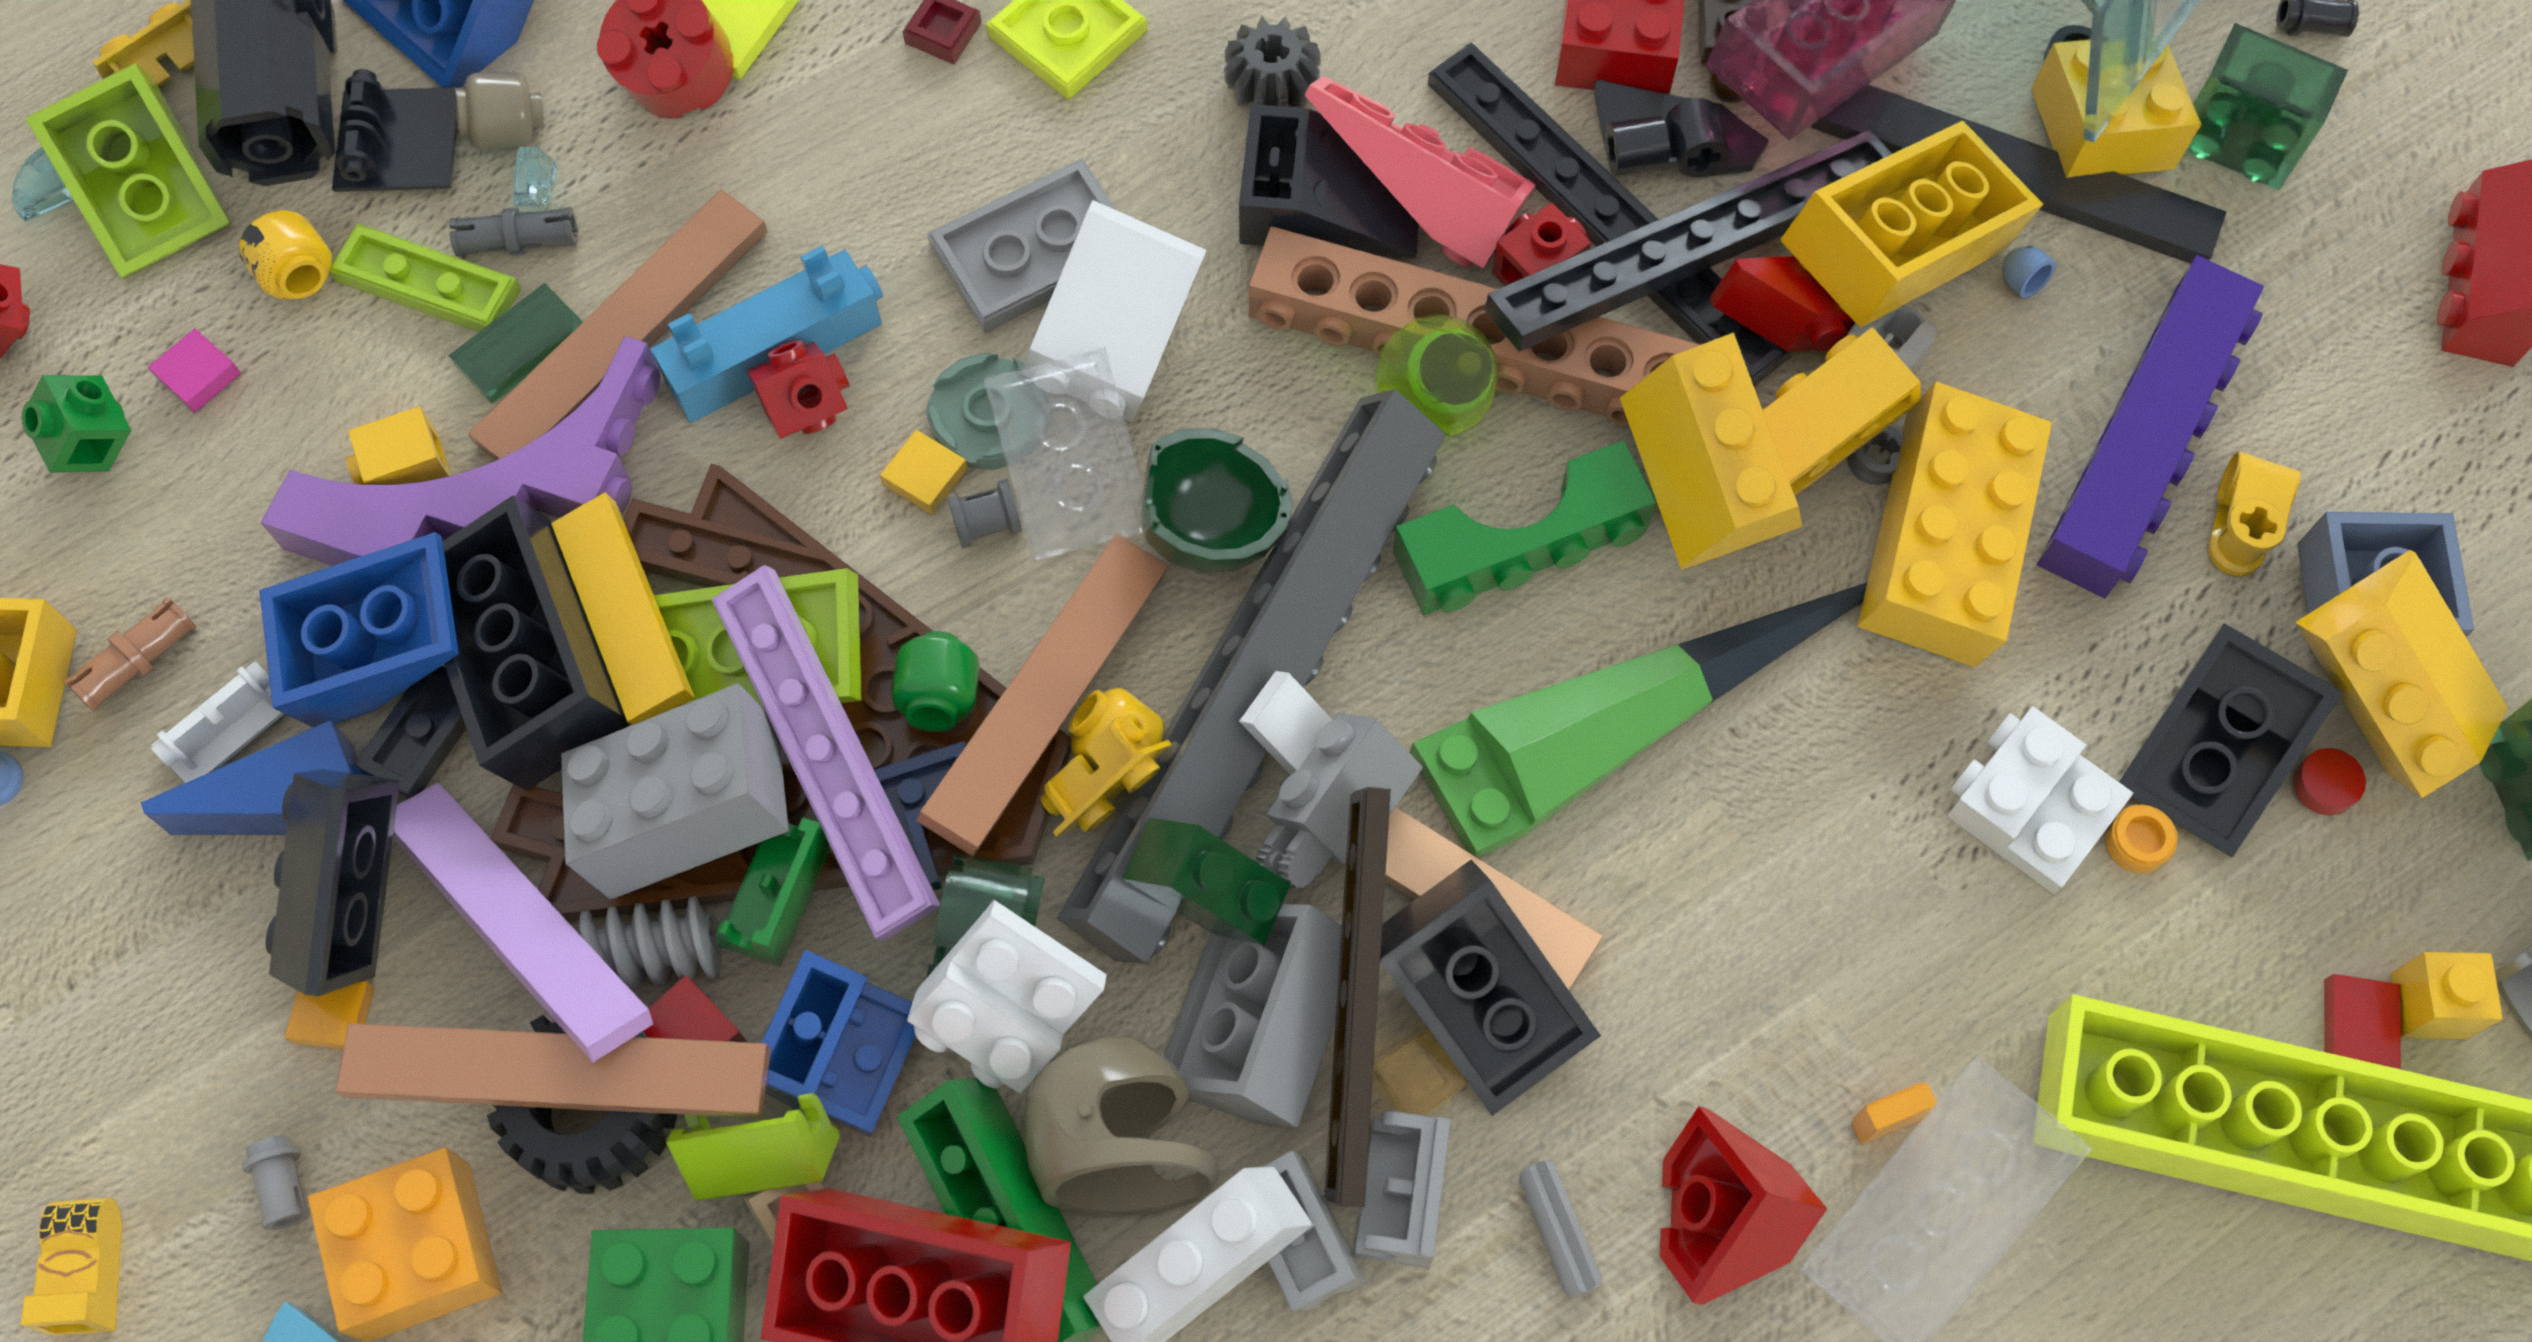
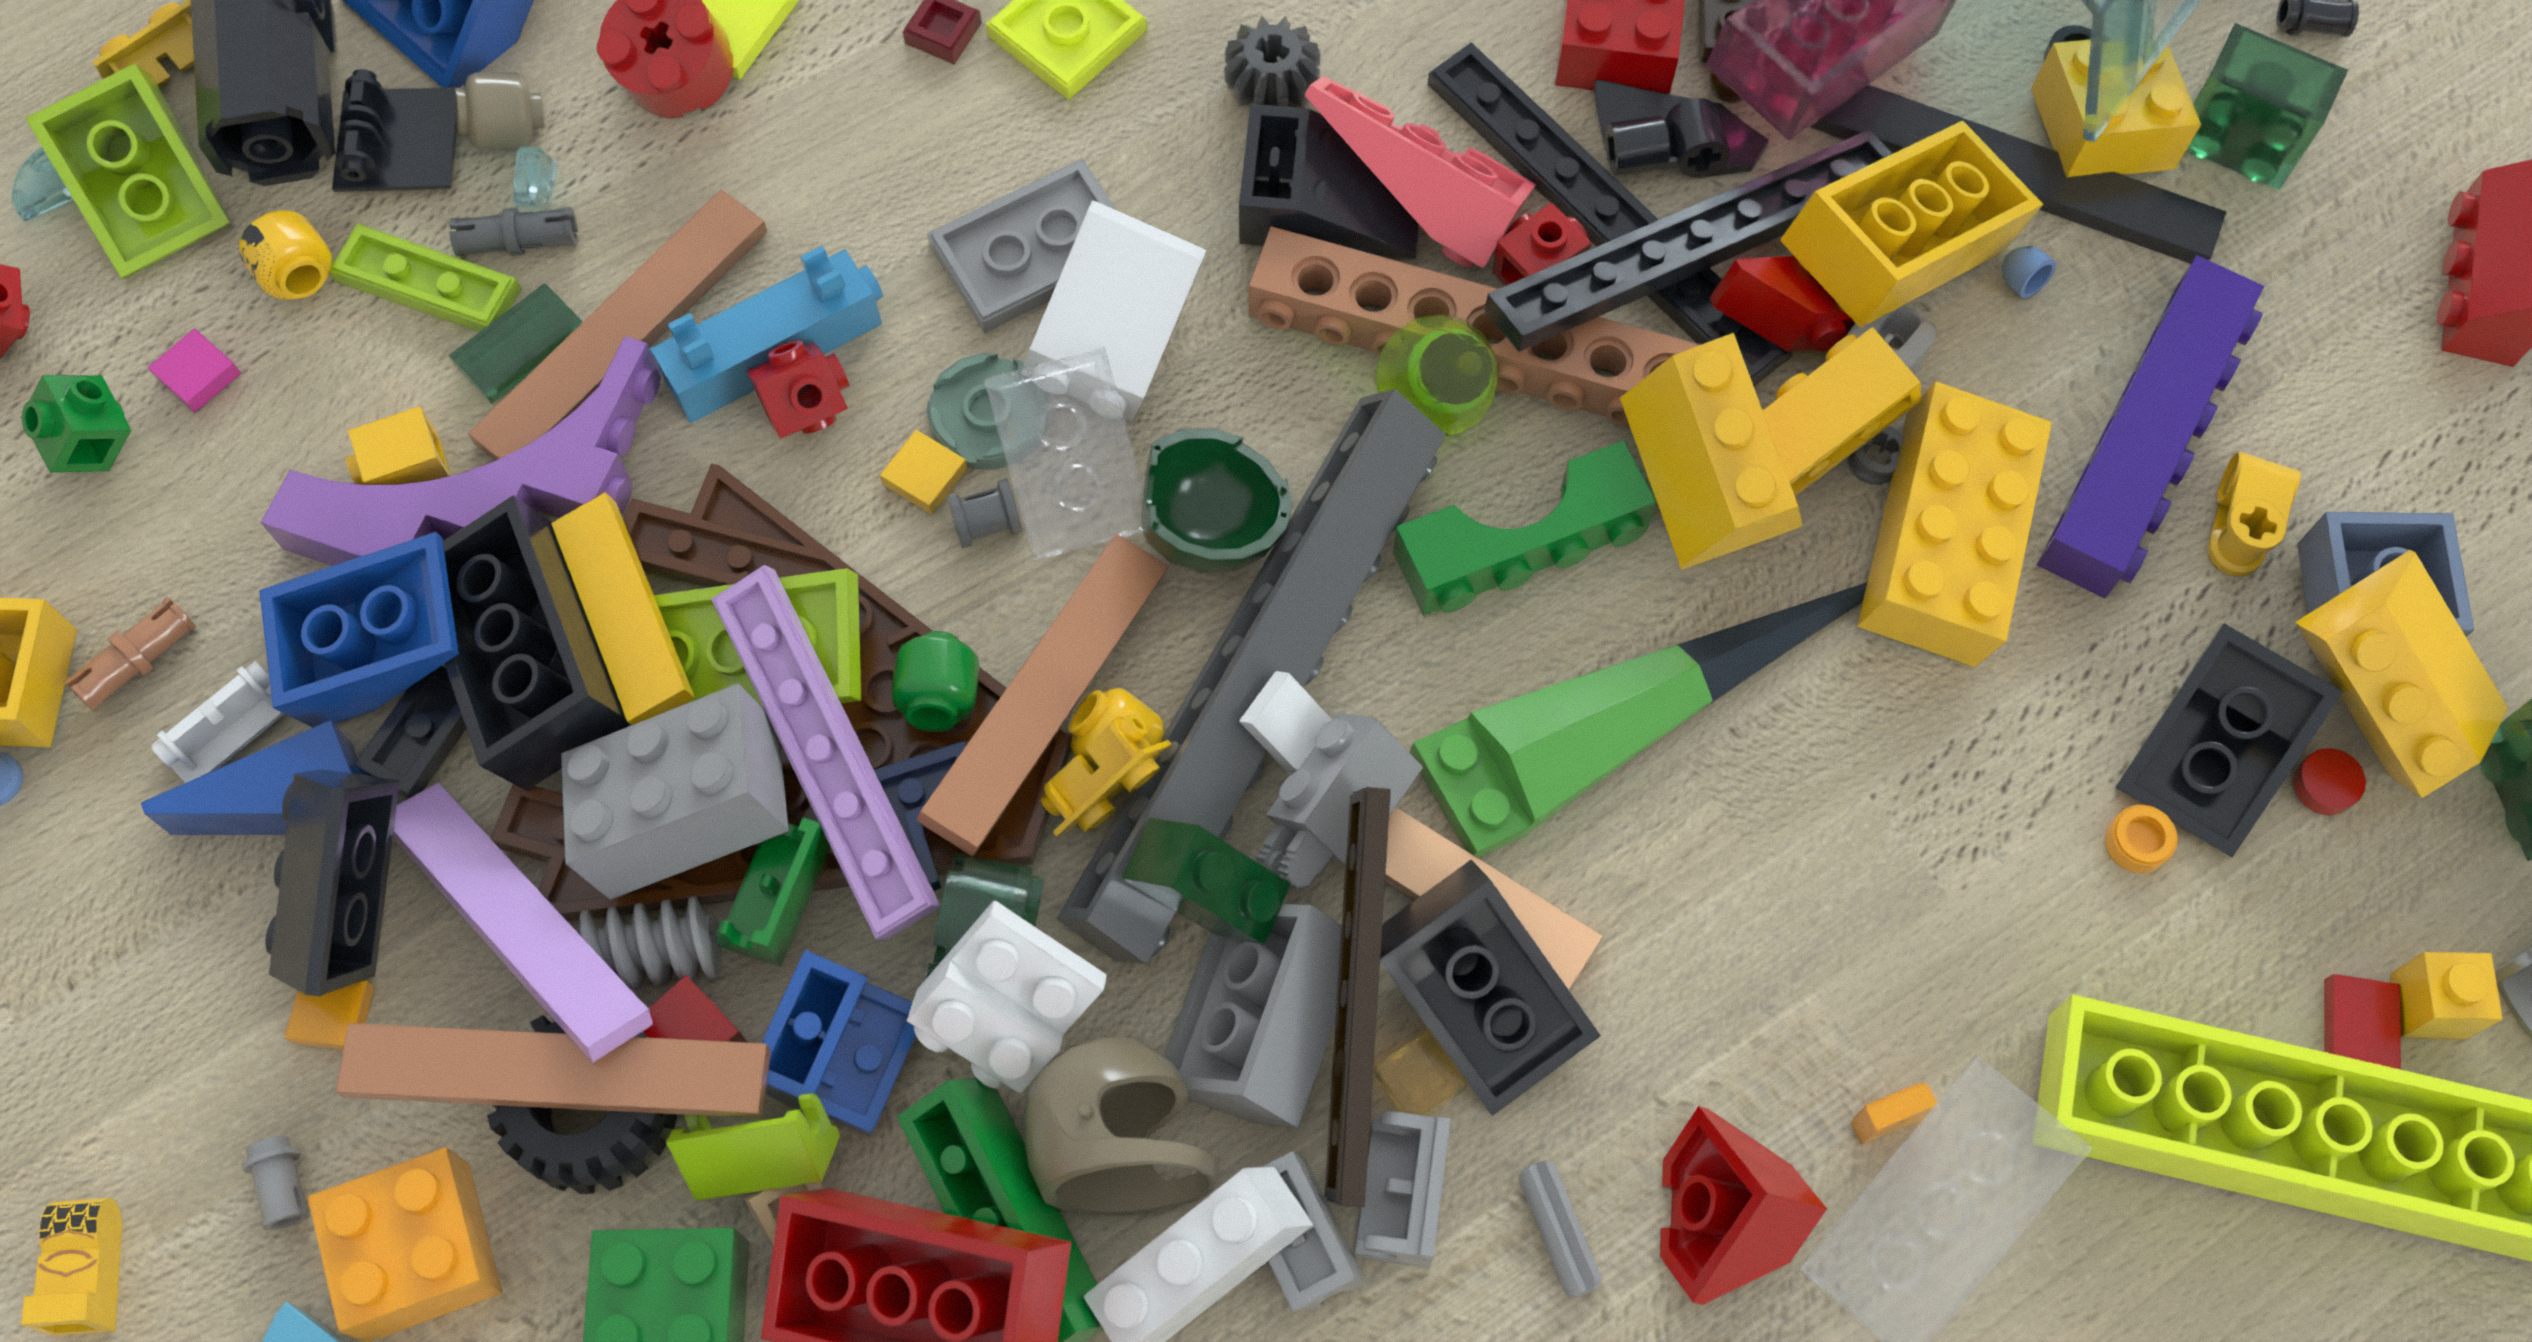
(2037, 799): white plate -> none

